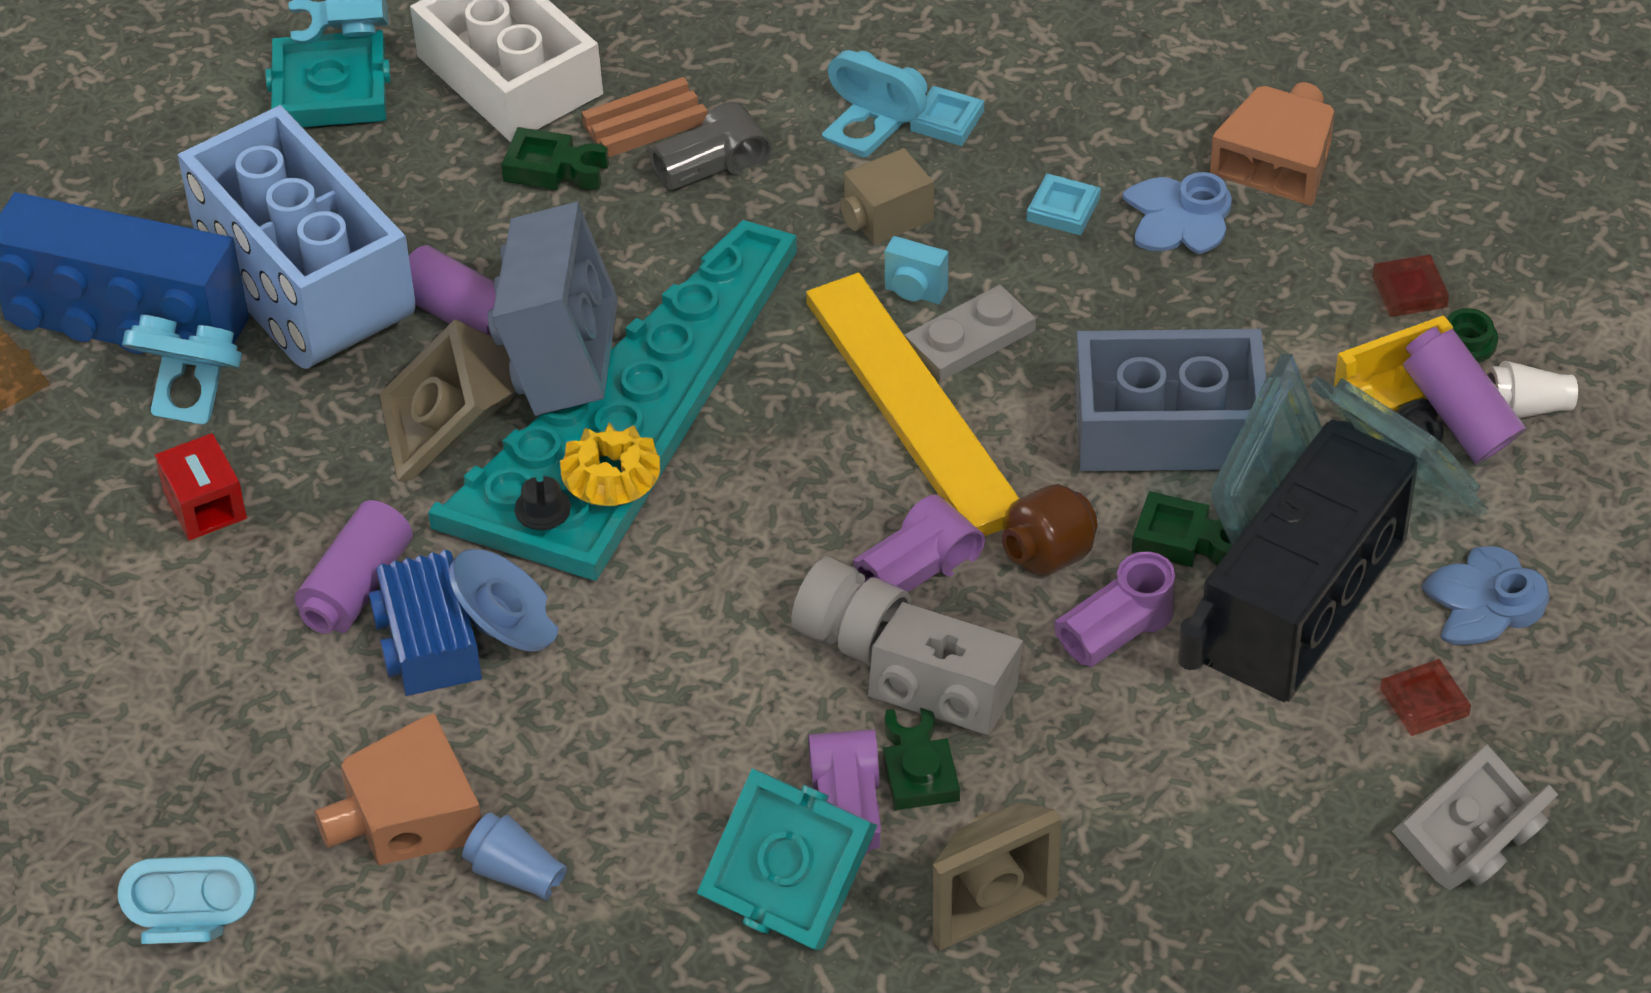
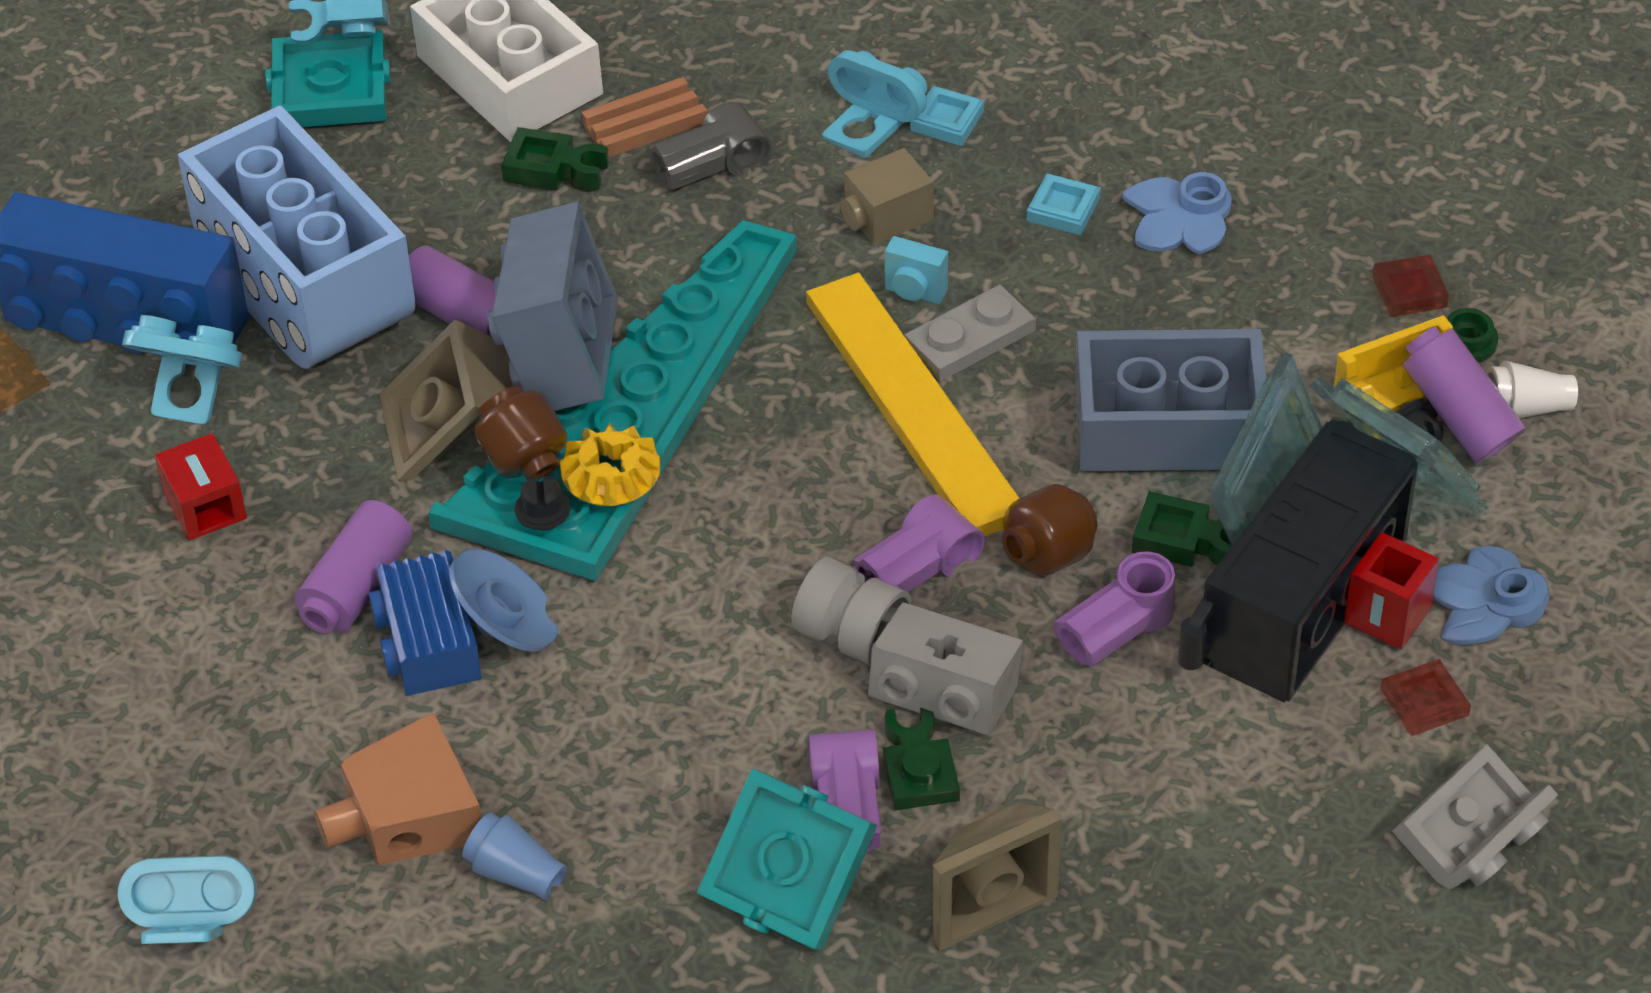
(520, 433): none -> reddish brown head
(1276, 142): nougat torso -> none
(1391, 590): none -> red brick

